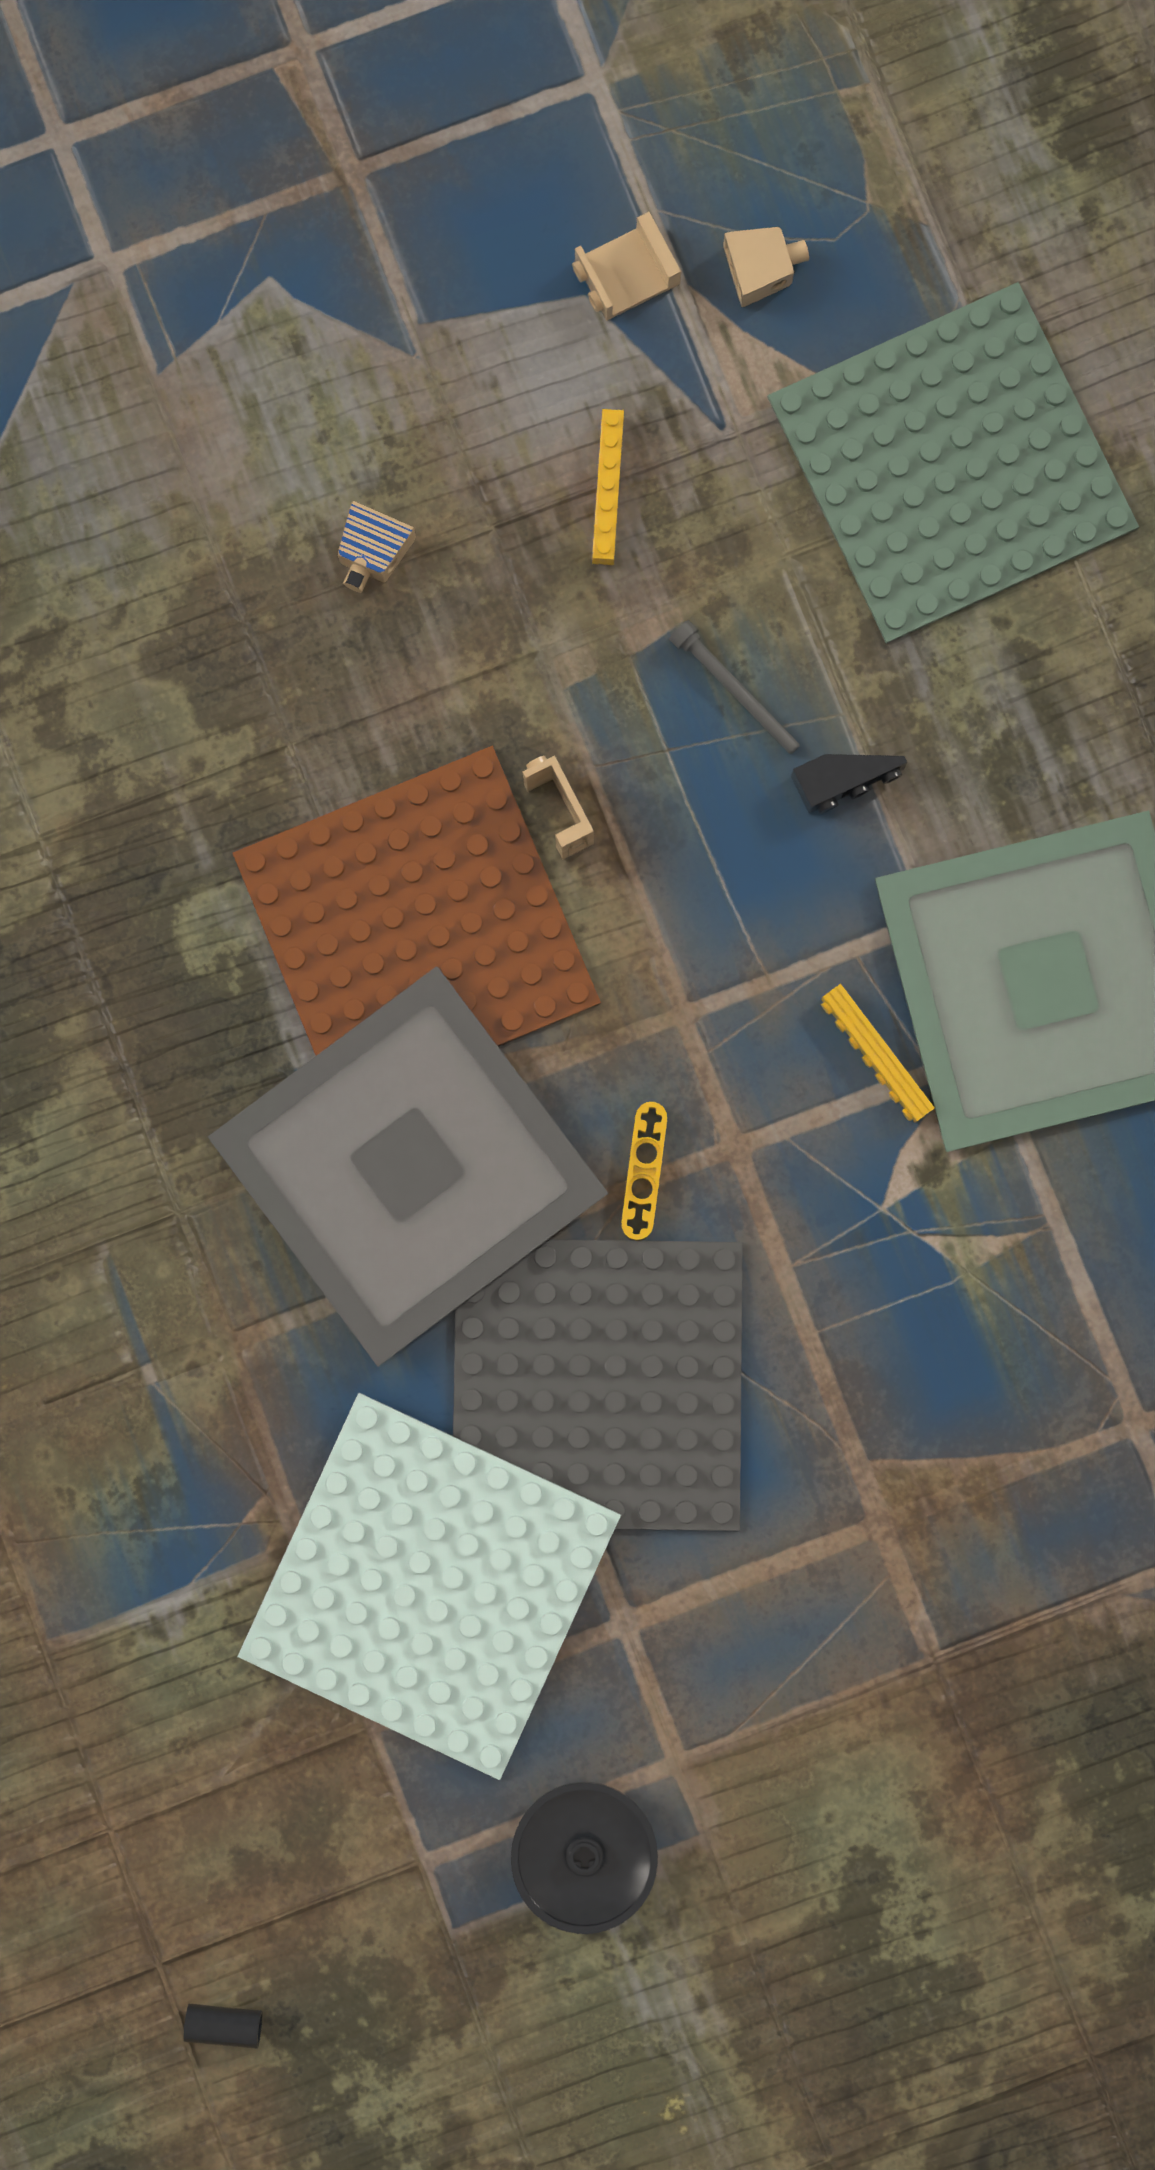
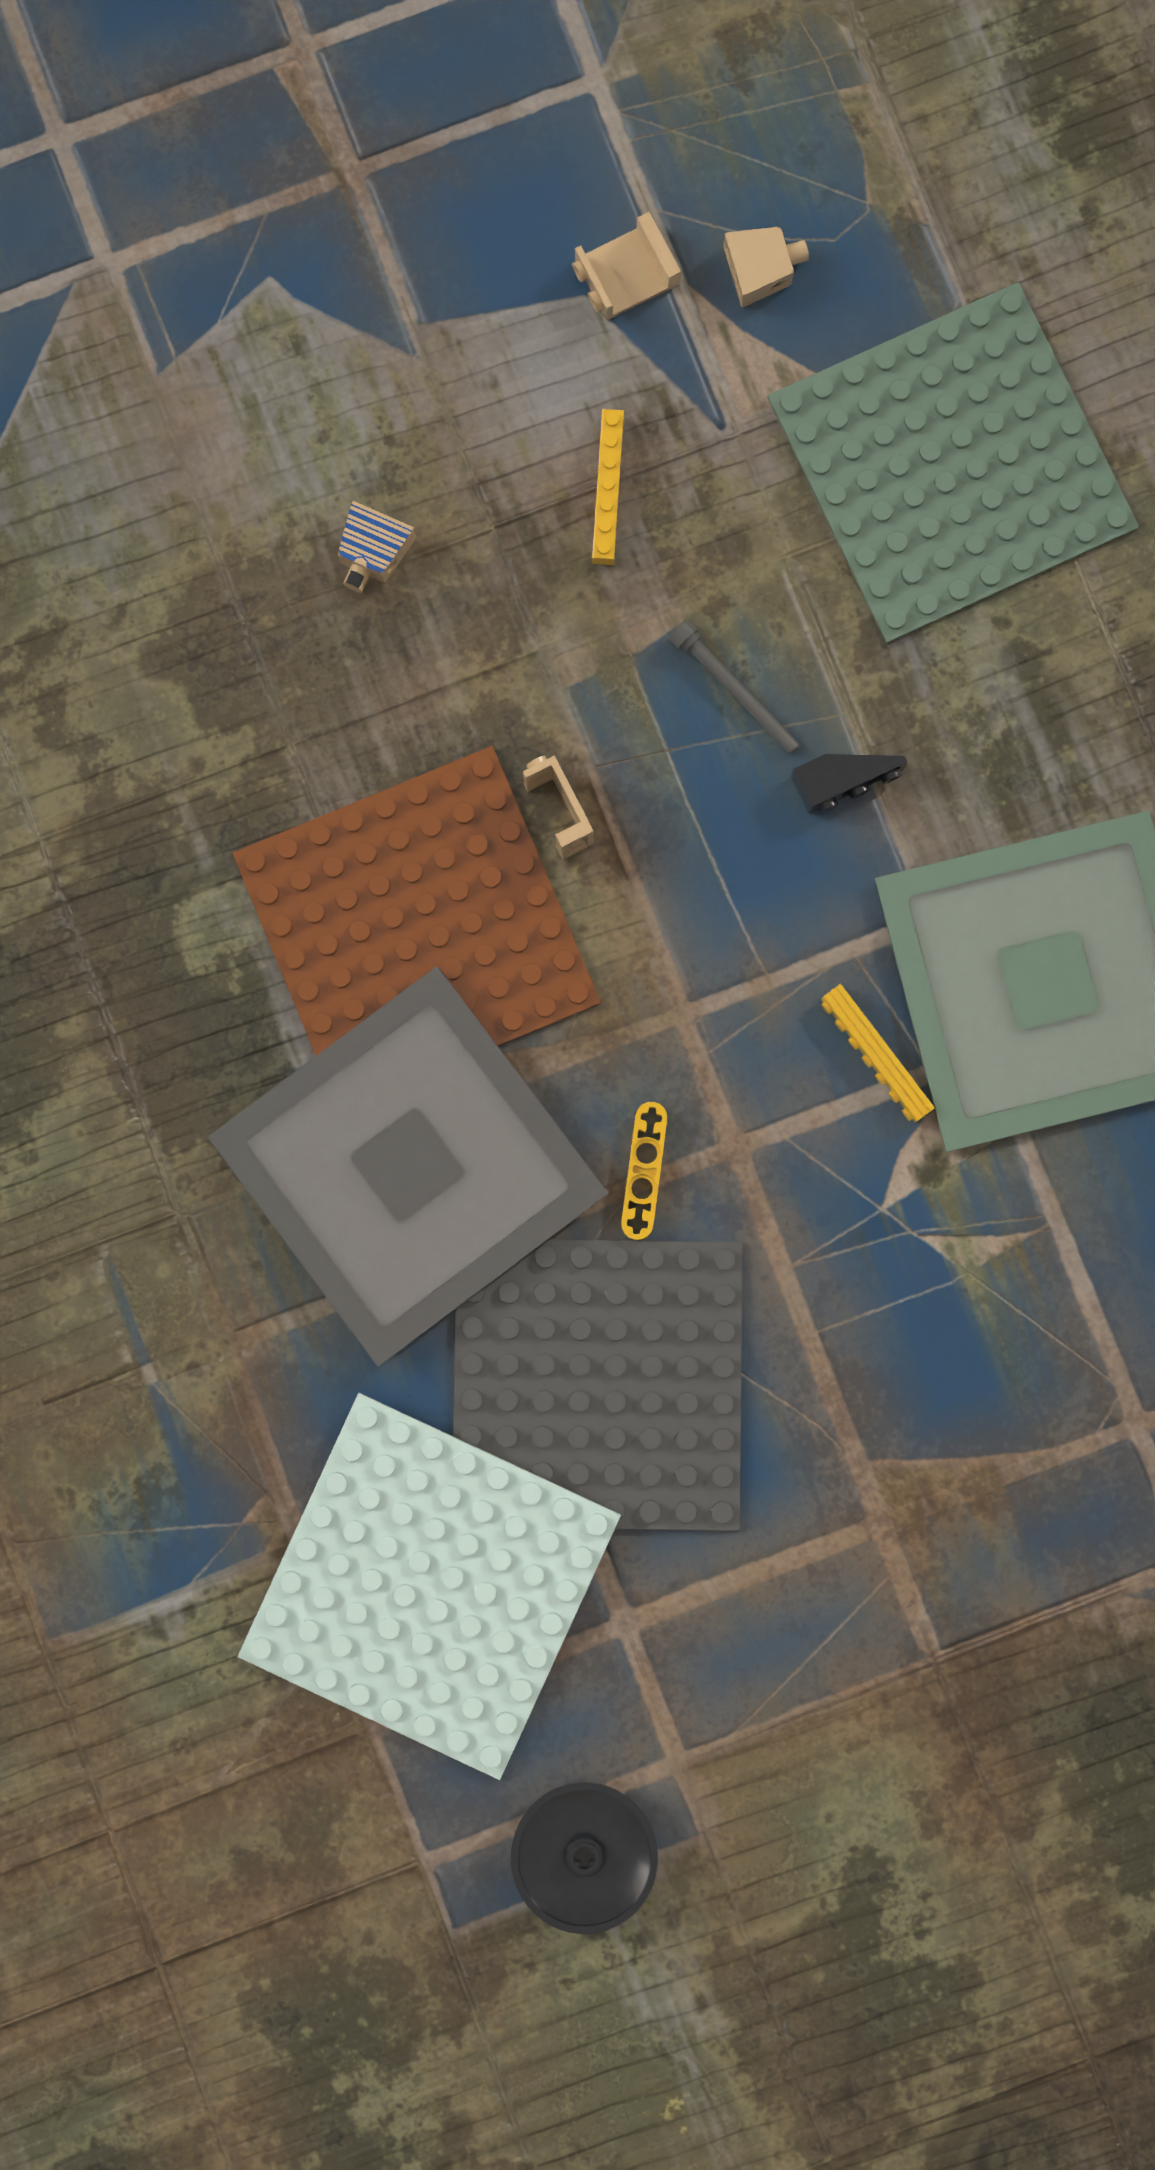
(223, 2026): black pin -> none

